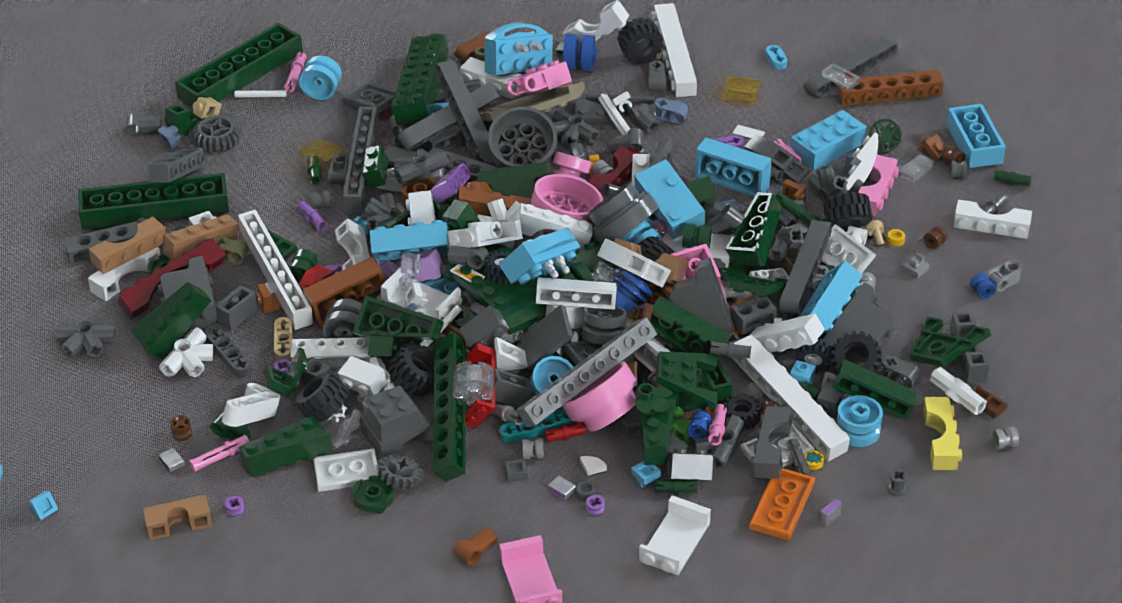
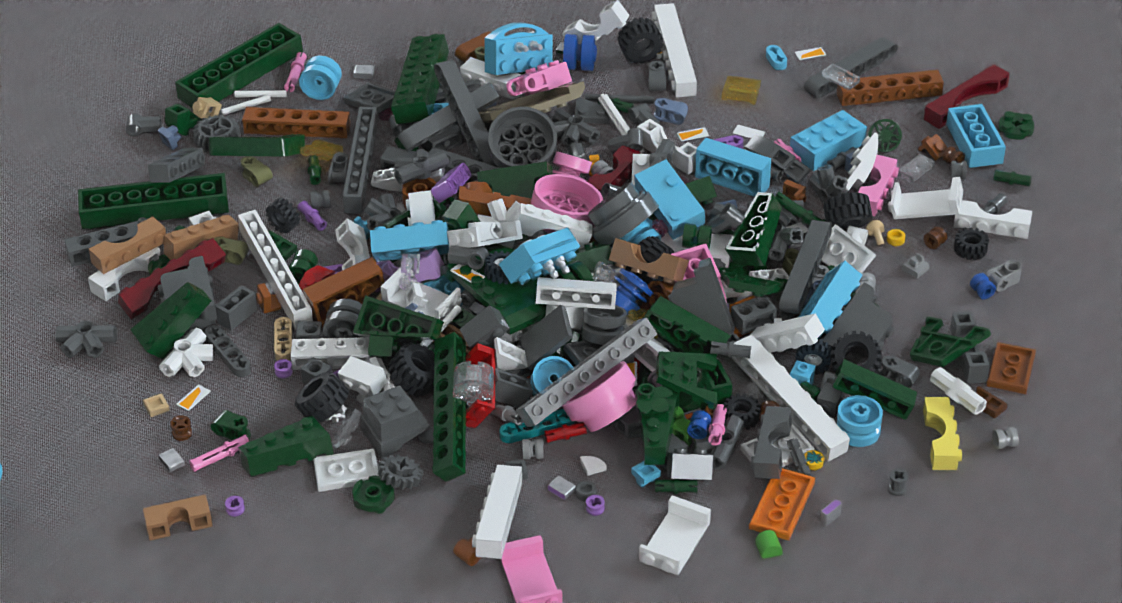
(43, 505): medium azure tile -> none
(156, 405): none -> tan tile
(193, 397): none -> sticker
(251, 103): none -> white bar
(254, 406): white beam -> none
(255, 171): none -> olive piece
(257, 146): none -> dark green beam
(282, 215): none -> black tyre
(288, 381): dark green bracket -> none
(296, 121): none -> dark orange brick
(309, 330): none -> dark grey brick
(363, 71): none -> flat silver piece
(375, 166): dark green brick -> none
(497, 512): none -> white brick
(622, 99): white tile -> none
(634, 262): white slope -> none
(643, 311): reddish brown tile -> none
(682, 157): none -> white arch
(693, 134): none -> sticker
(768, 544): none -> bright green brick
(810, 53): none -> sticker
(840, 159): none -> dark grey pin
(926, 203): none -> white panel
(978, 247): none -> black tyre
(989, 81): none -> dark red arch
(1009, 122): none -> dark green plate
(1011, 368): none -> dark orange tile

